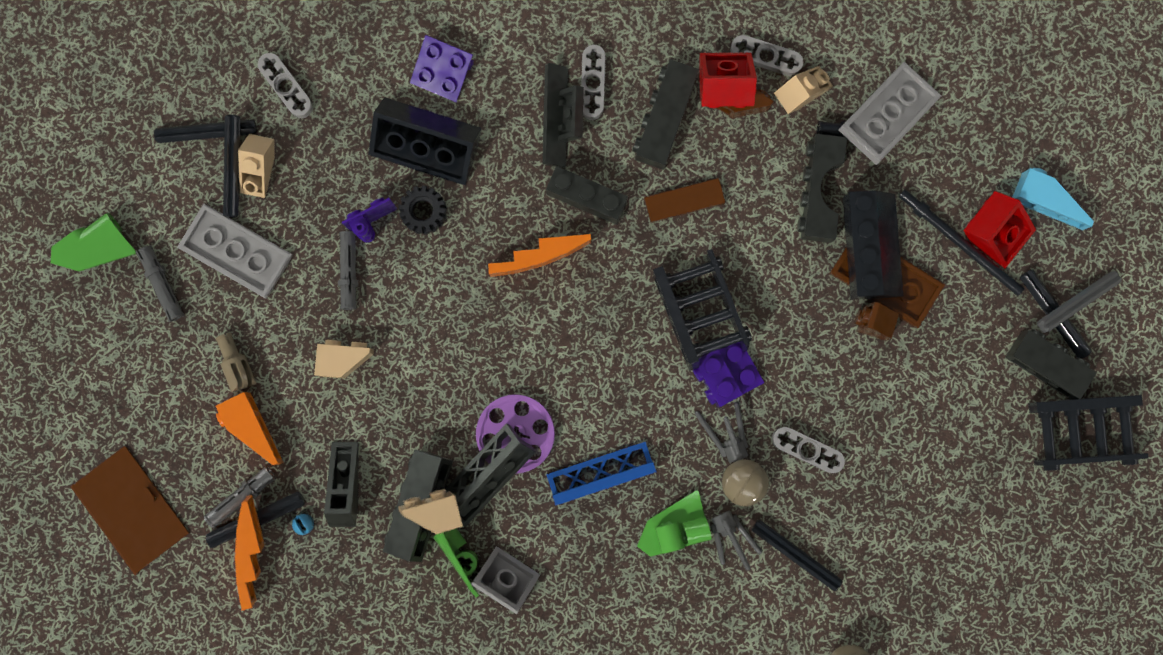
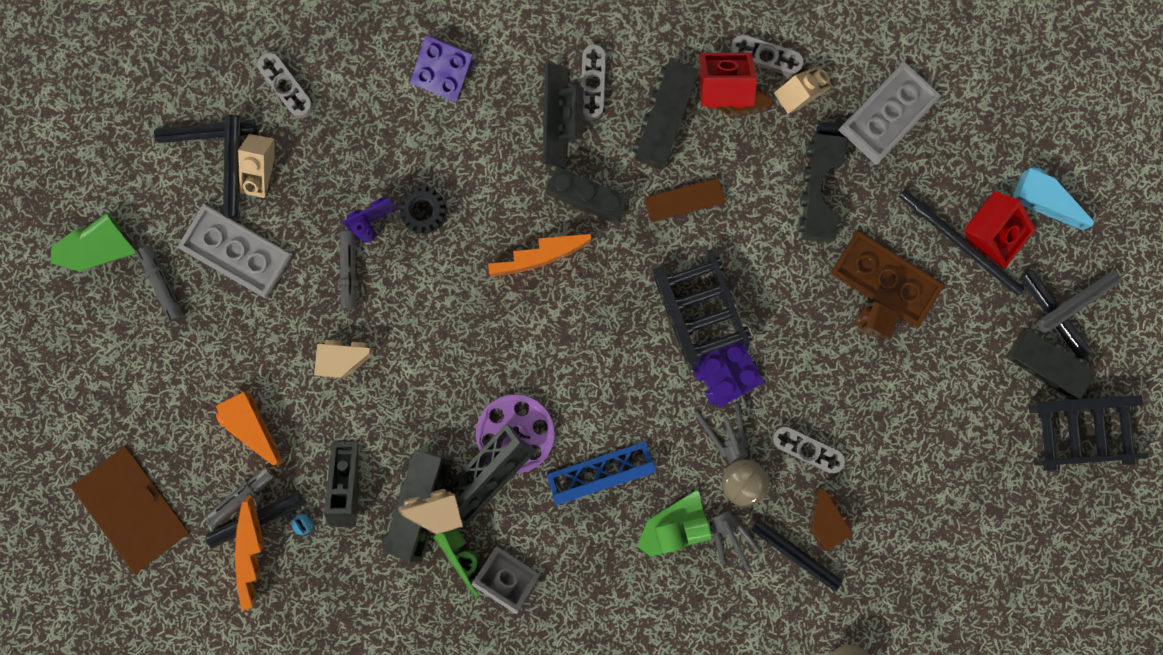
(234, 365): dark tan arm -> none
(423, 140): black slope -> none
(826, 522): none -> reddish brown slope
(872, 245): black slope -> none

